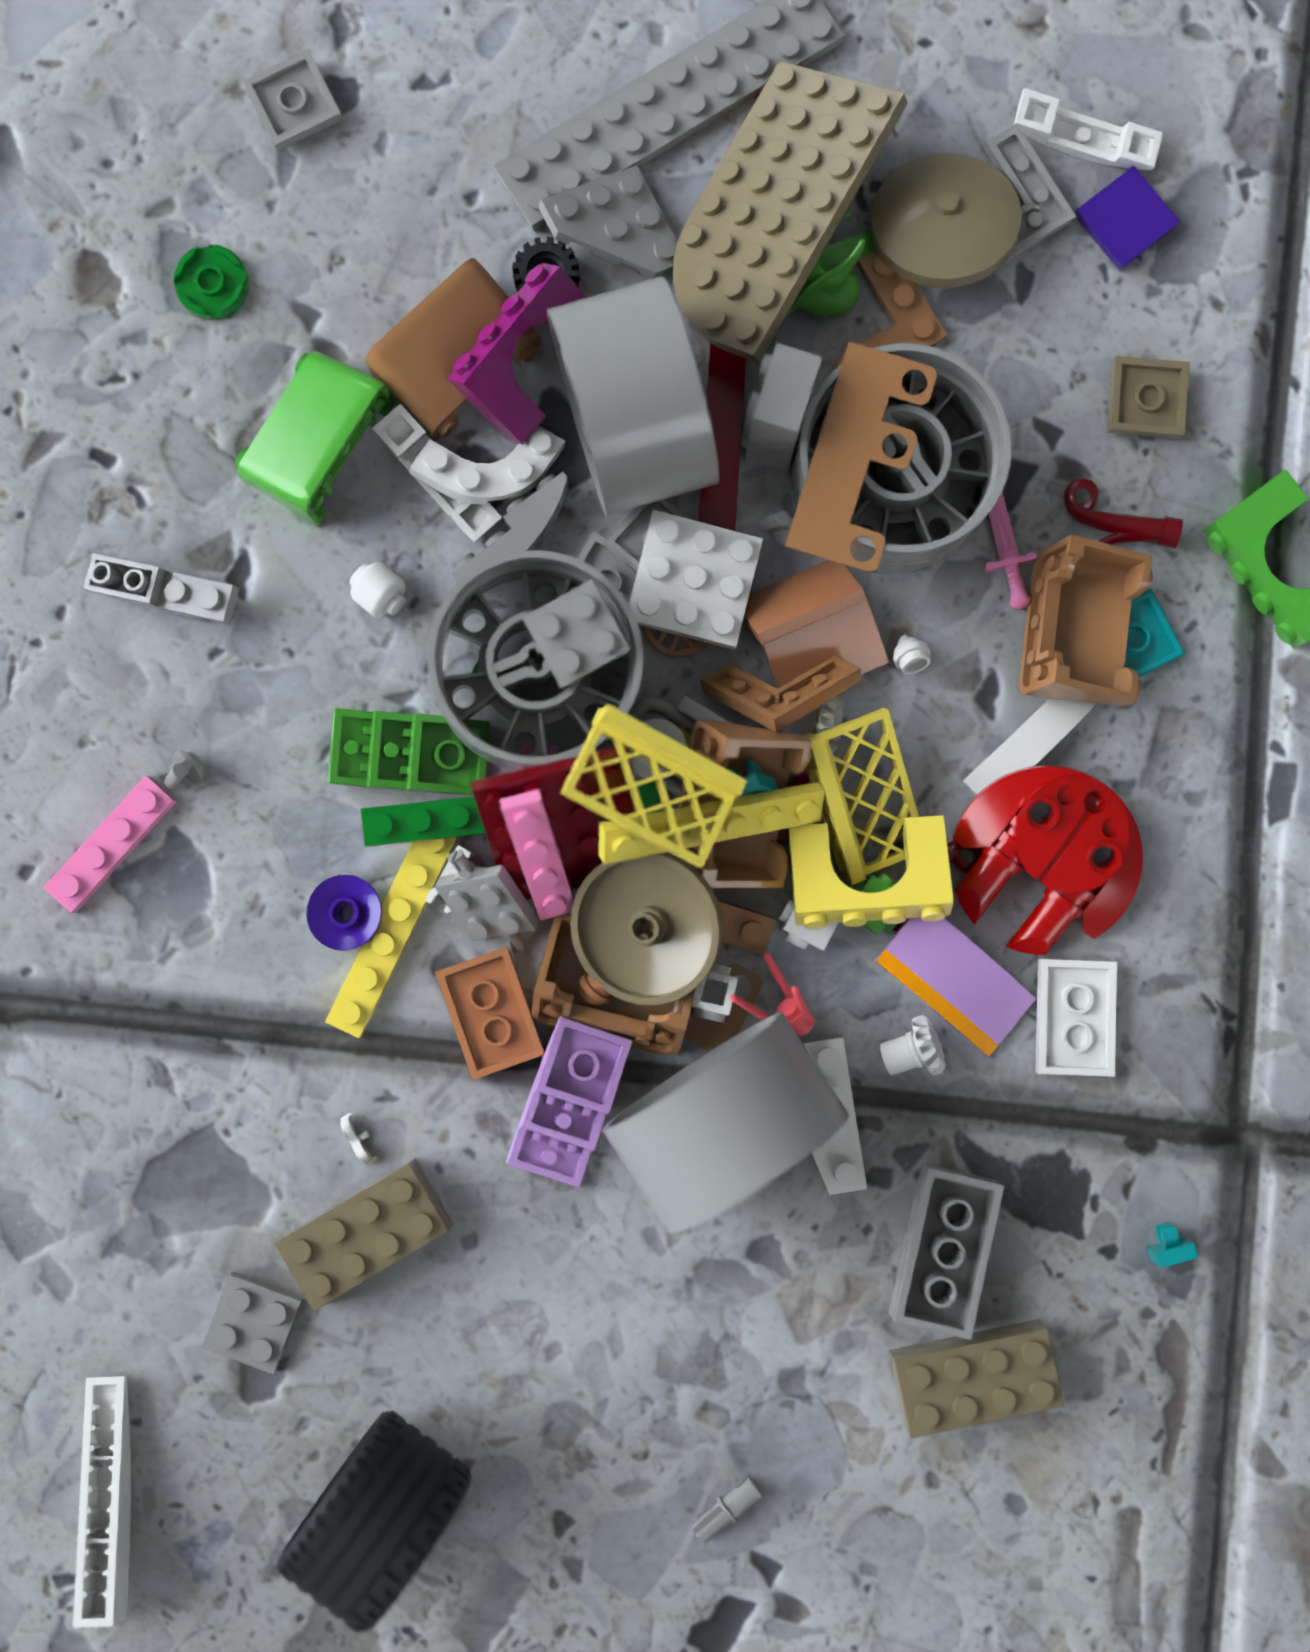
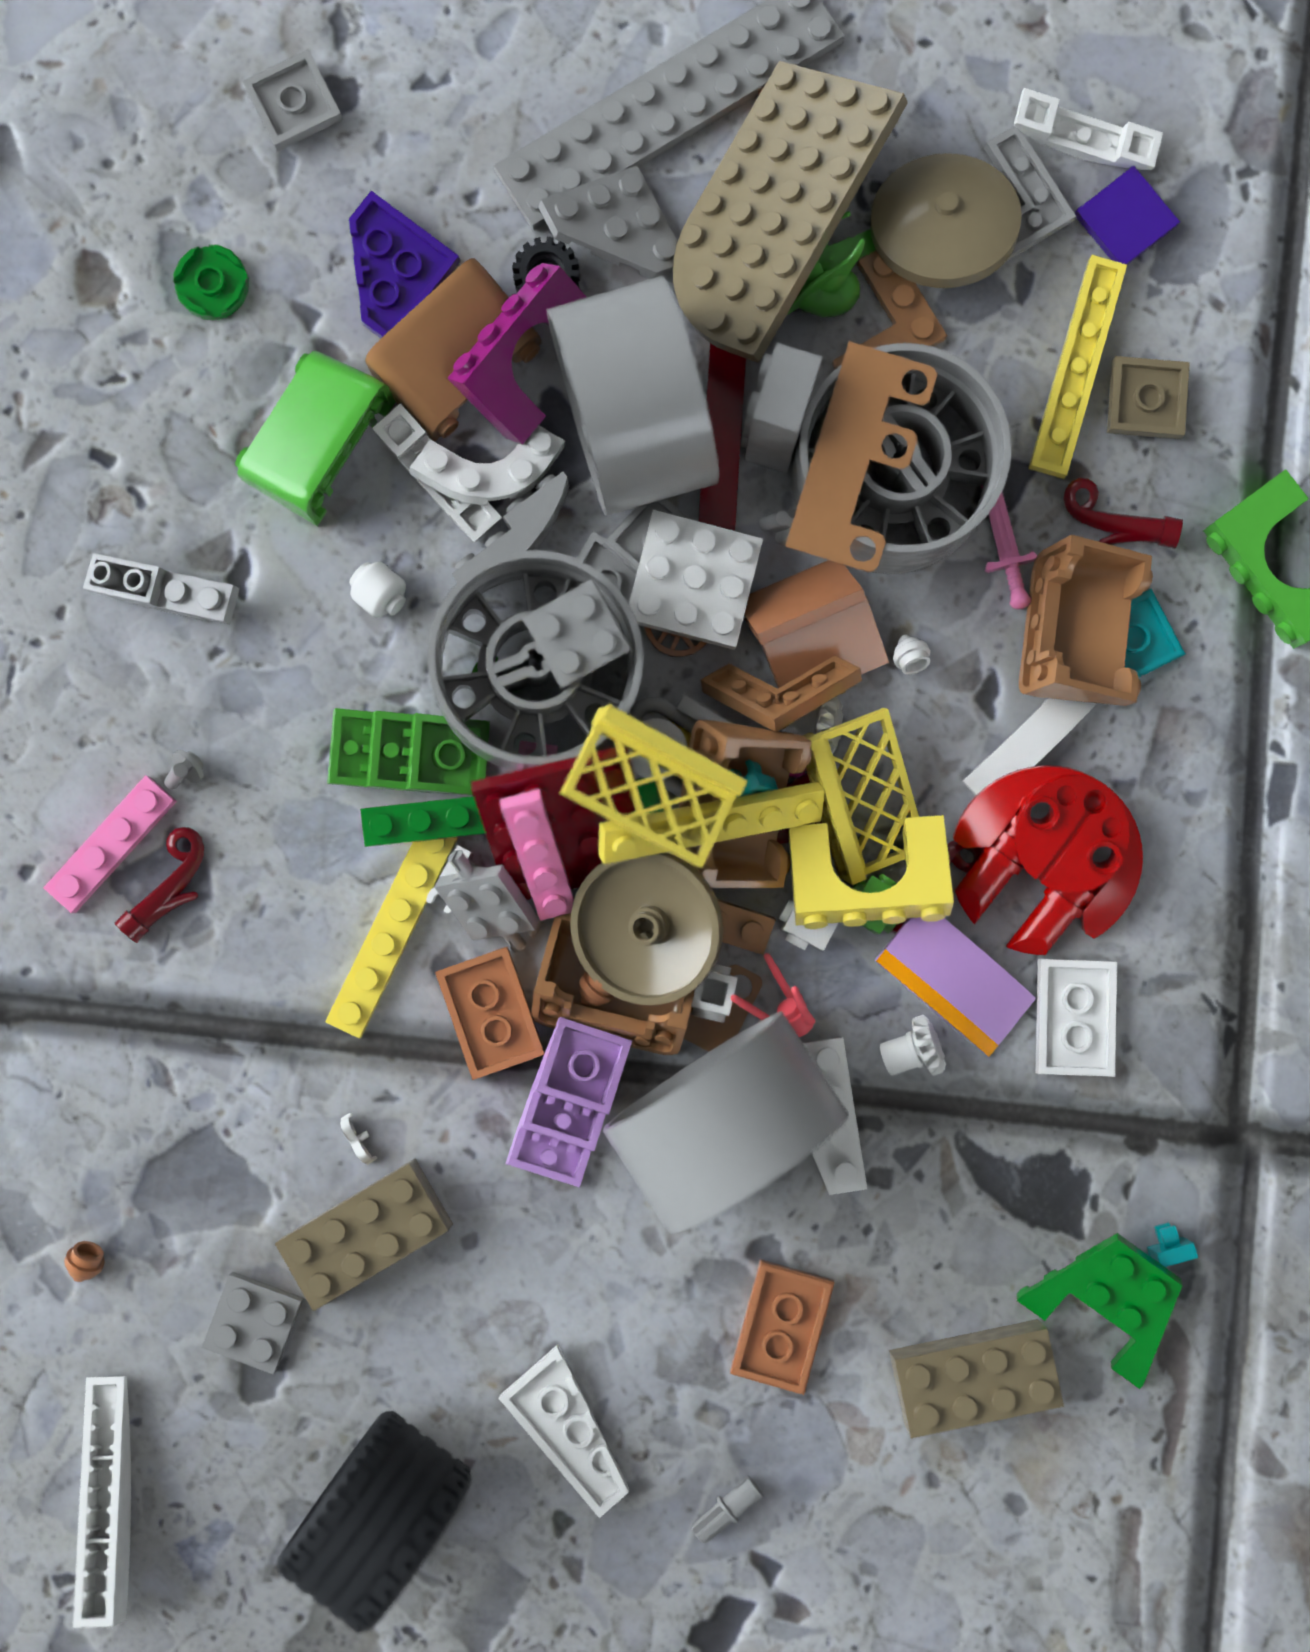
(84, 1261): none -> nougat plate
(167, 895): none -> dark red plant
(326, 909): dark purple dish -> none
(394, 263): none -> dark purple plate
(562, 1425): none -> white wing
(782, 1327): none -> nougat tile
(946, 1251): light grey brick -> none
(1077, 366): none -> light yellow plate
(1121, 1287): none -> green wing

